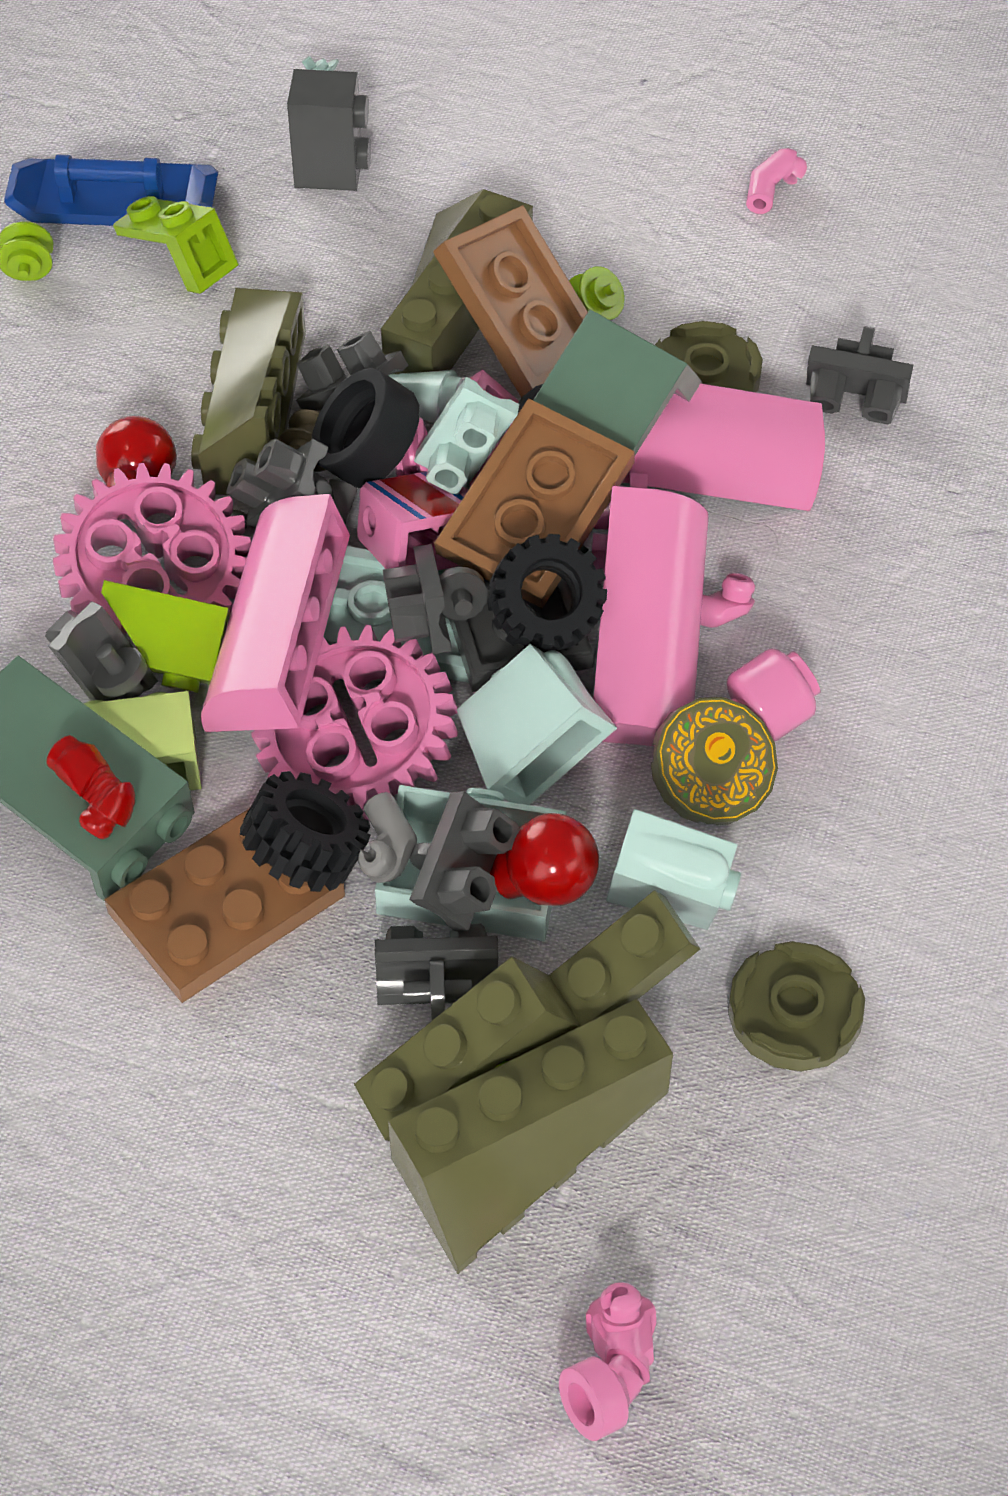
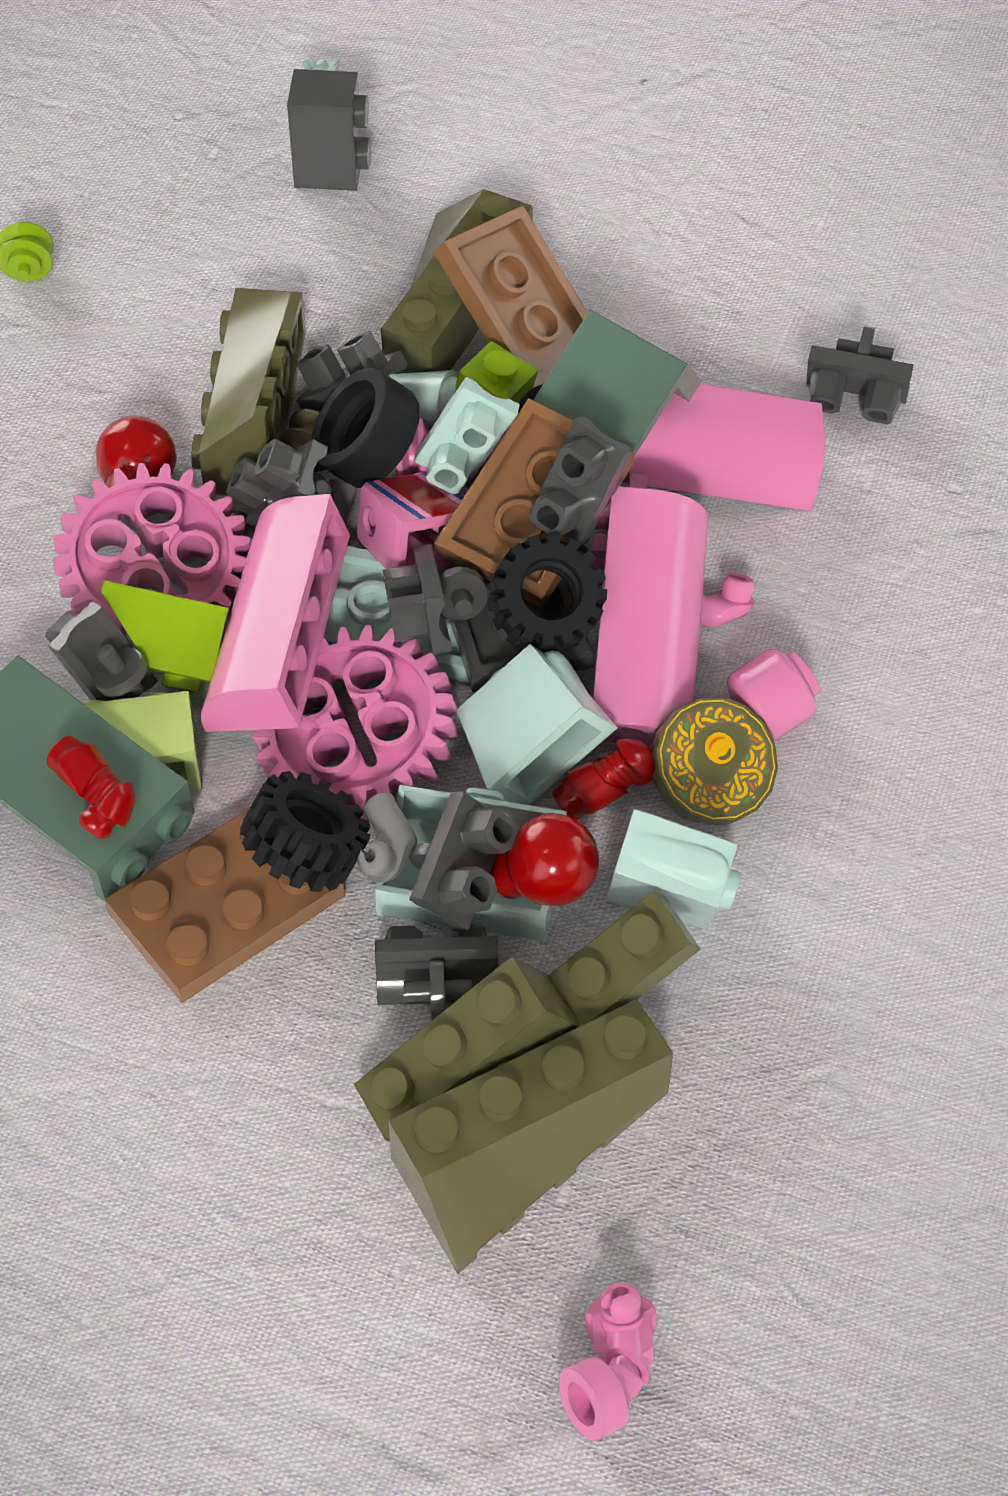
(99, 189): blue piece -> none
(190, 233): lime bracket -> none
(499, 373): none -> lime plate
(580, 482): none -> dark grey hips
(600, 291): lime wheel -> none
(605, 778): none -> red arm
(716, 354): olive tile -> none
(781, 165): bright pink arm -> none
(796, 1006): olive tile -> none

